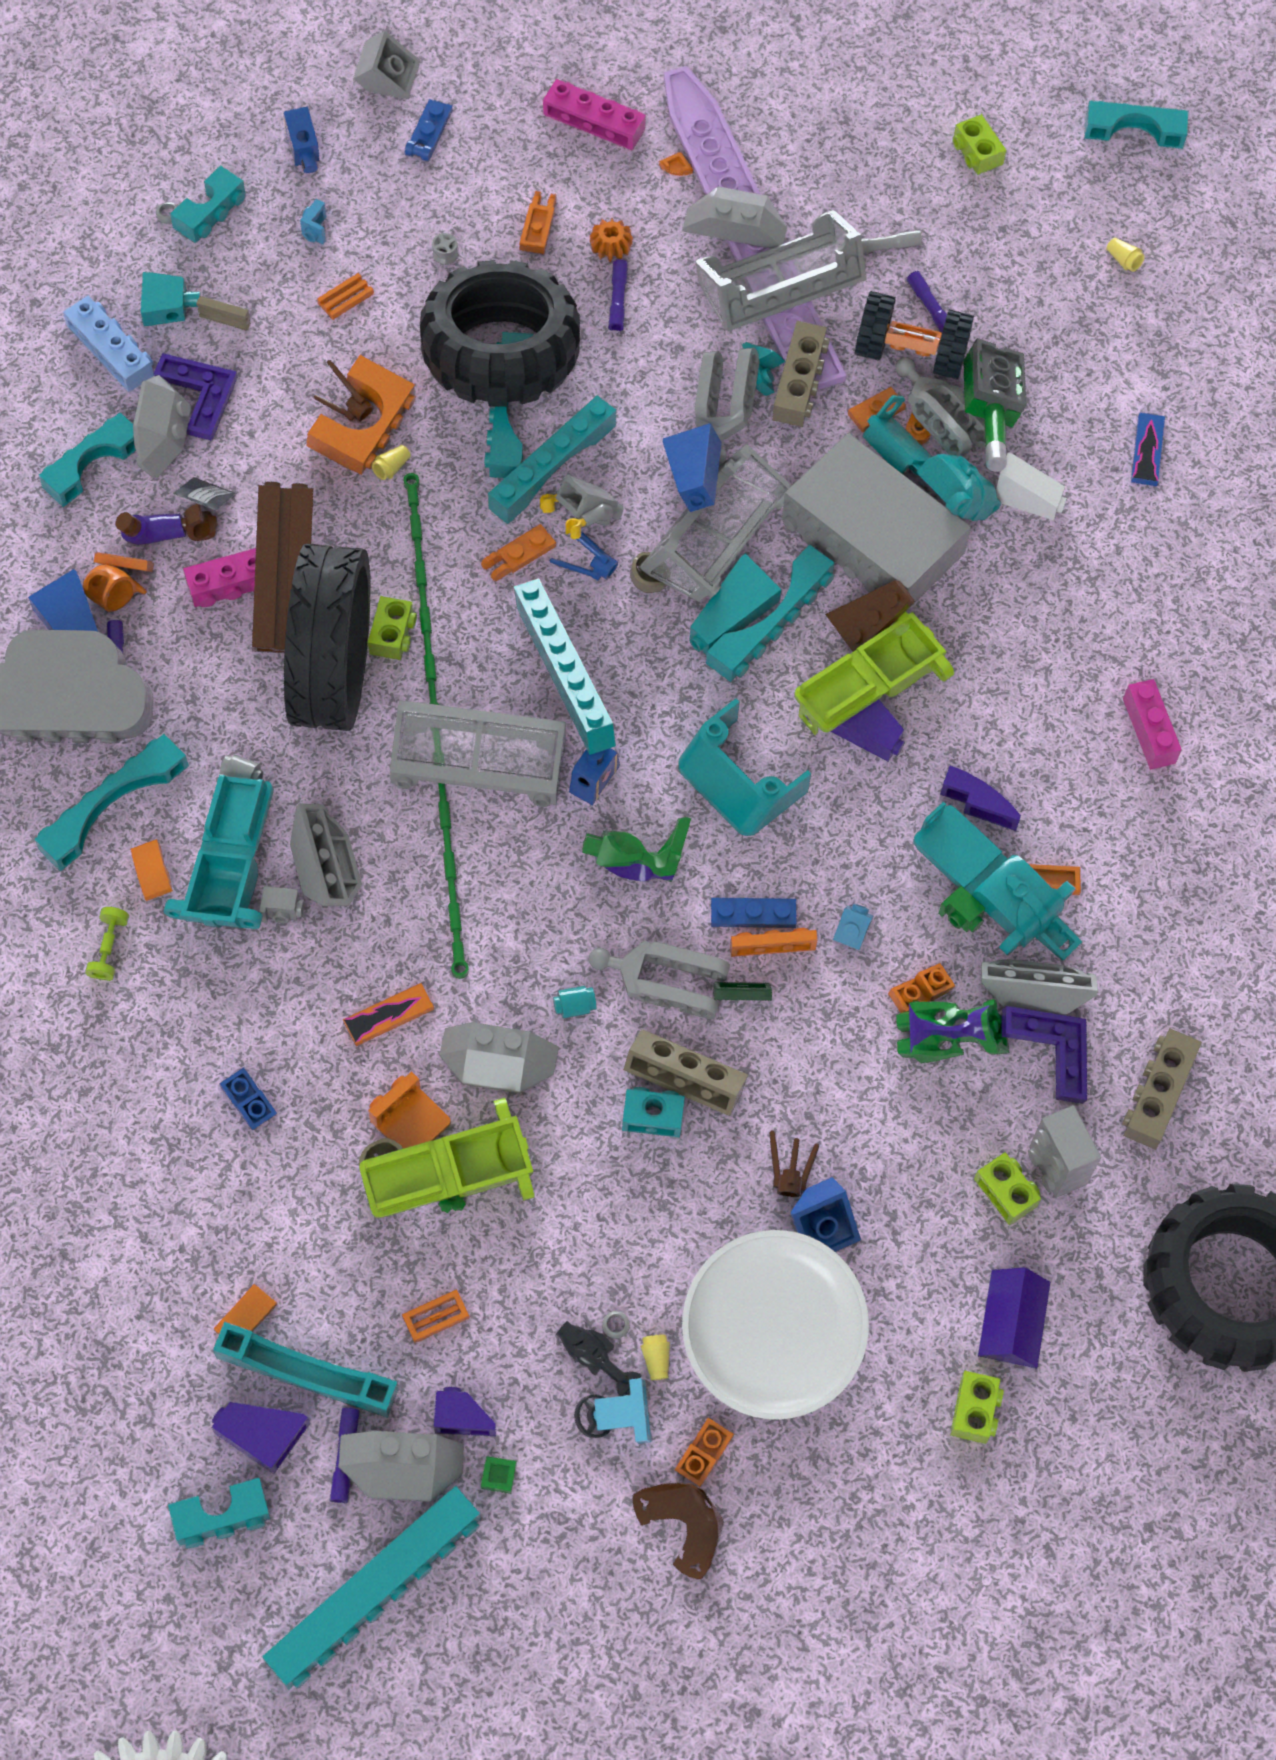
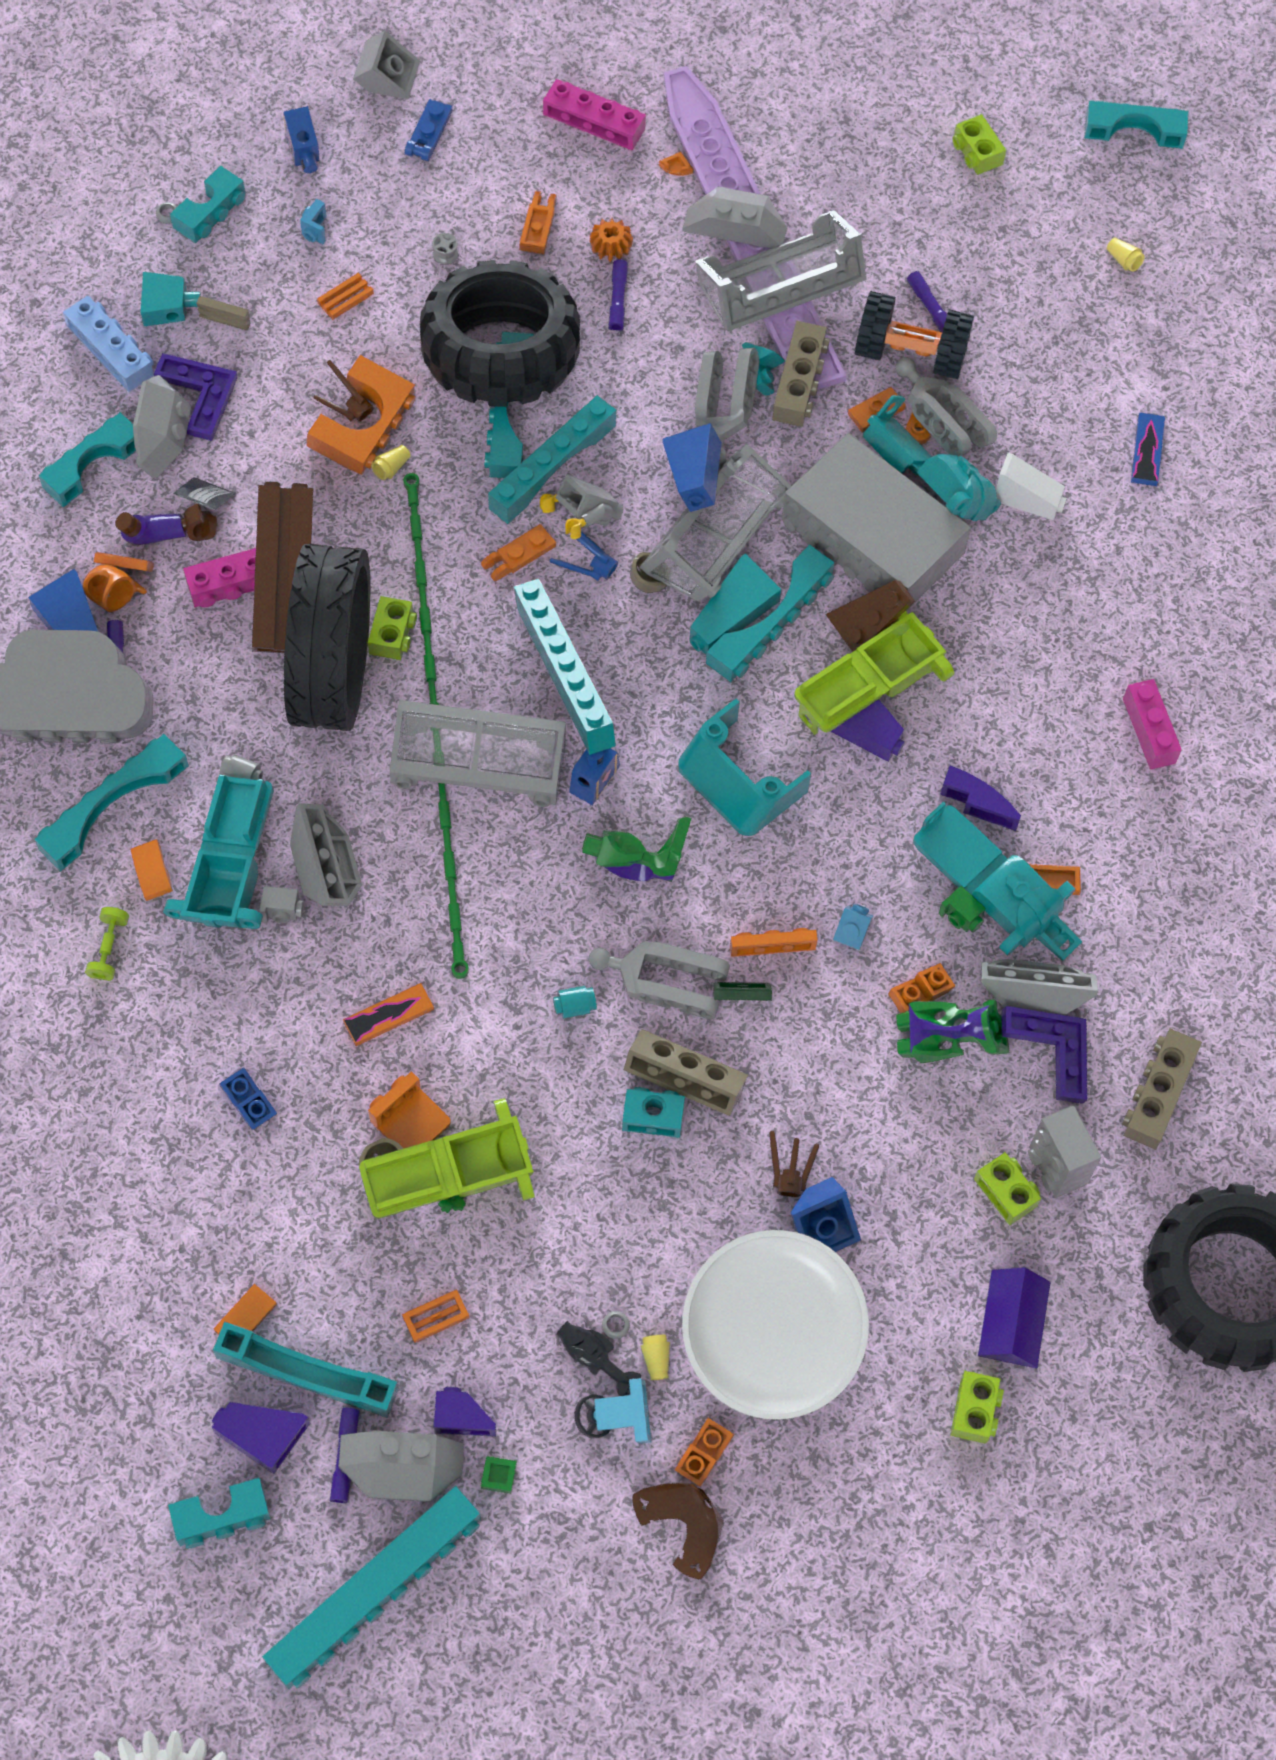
(497, 1056): light grey wedge -> none
(753, 912): blue plate -> none
(900, 240): light grey piece -> none
(994, 392): piece -> none

